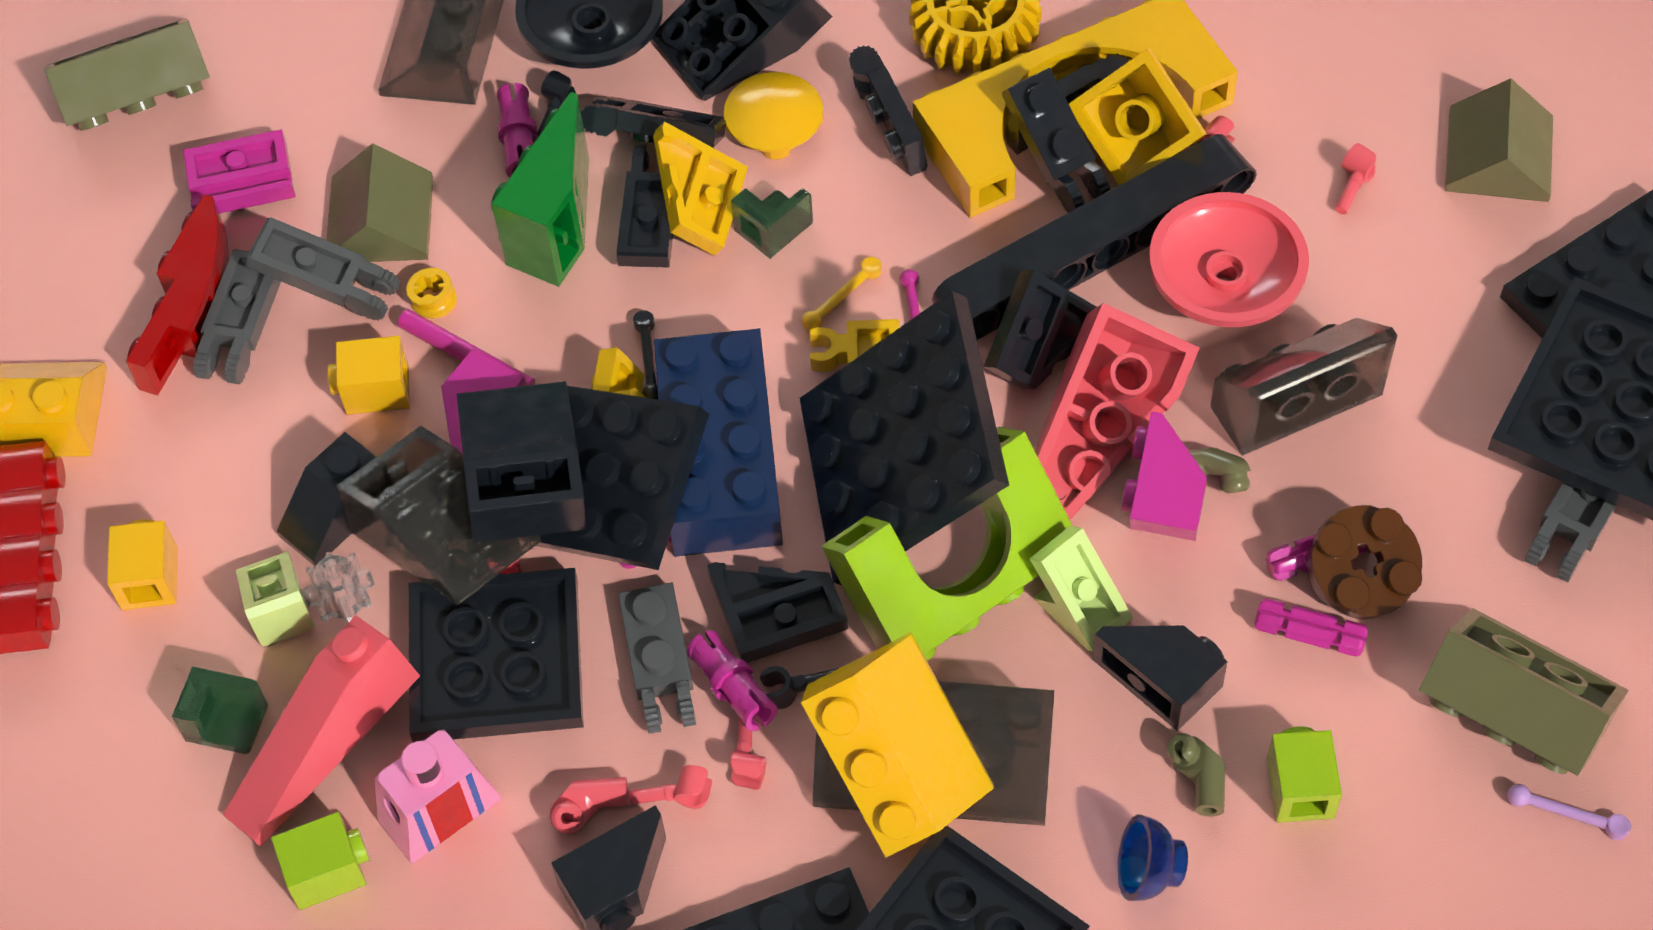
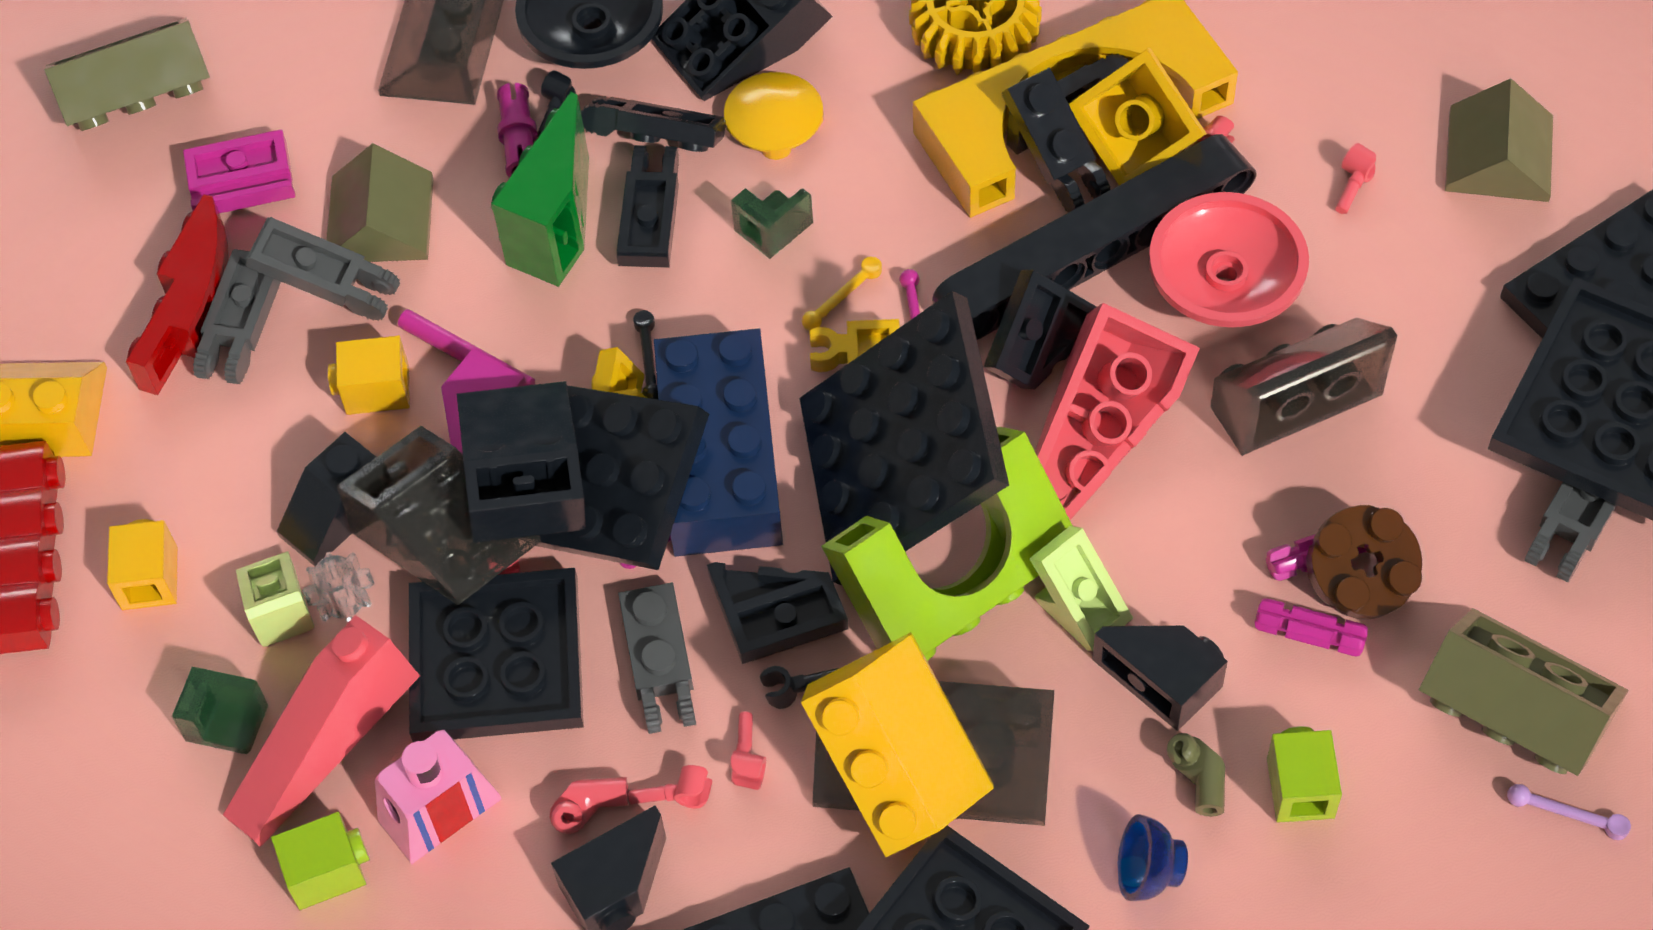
(428, 305): yellow bush -> none
(697, 187): yellow wing -> none
(732, 680): dark pink pin -> none
(887, 106): black hinge -> none
(1169, 483): dark pink slope -> none
(1227, 465): olive arm -> none

